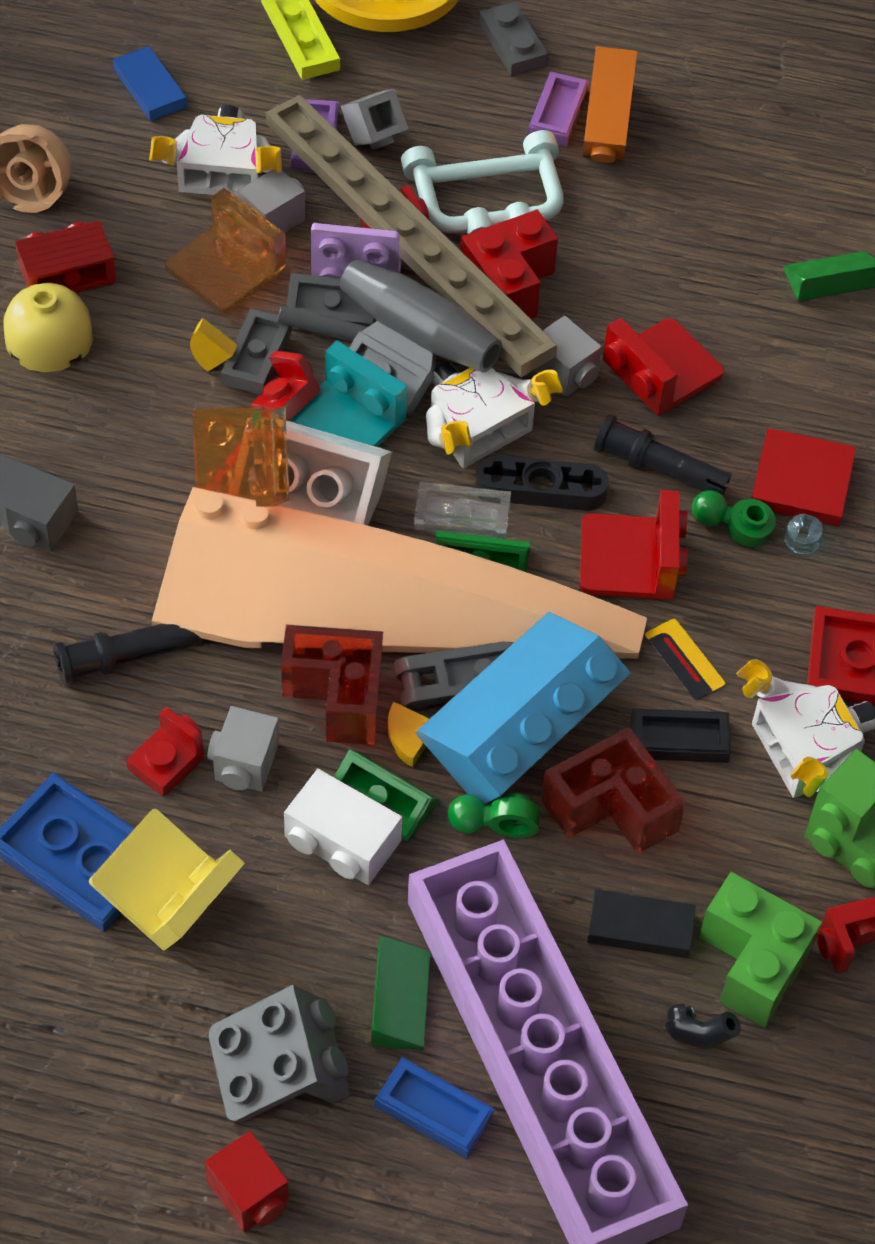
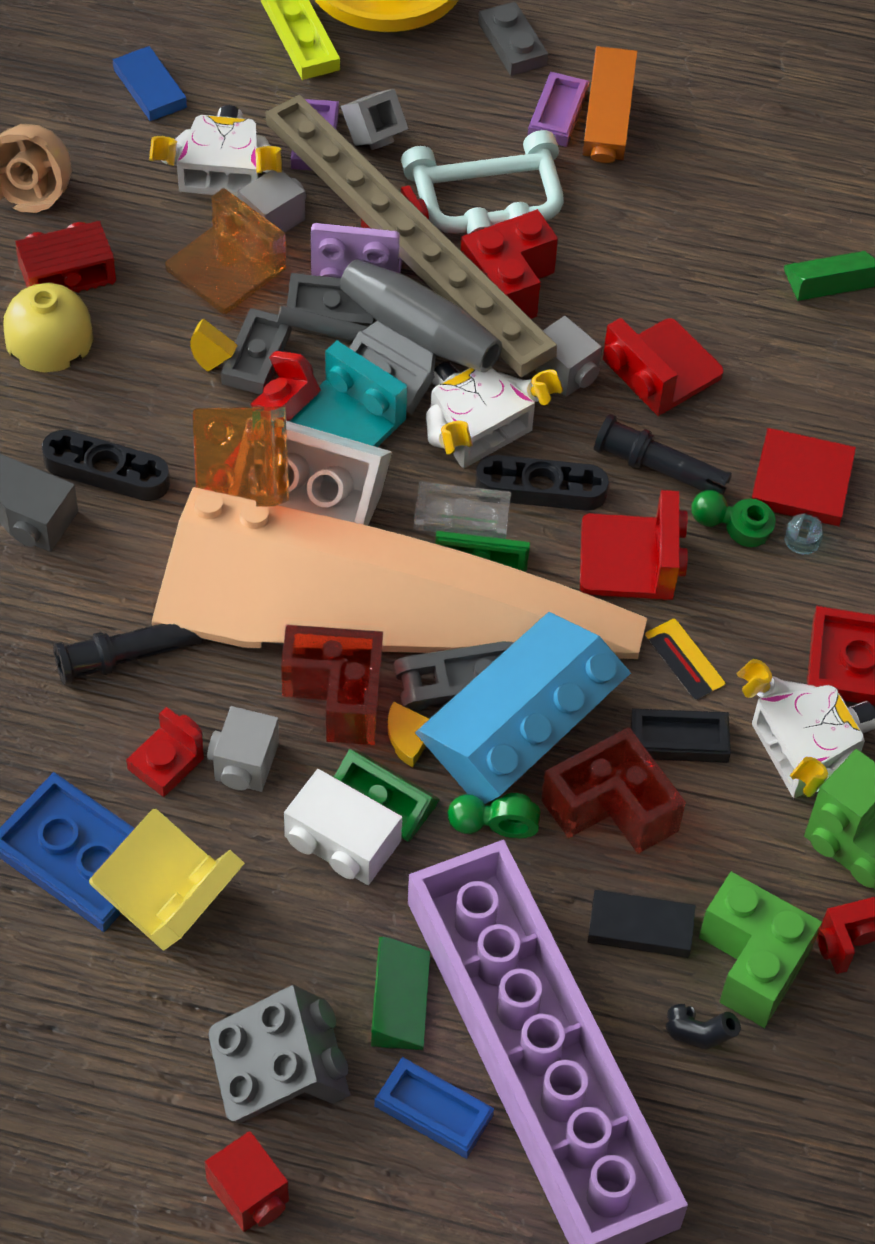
(118, 480): none -> black beam

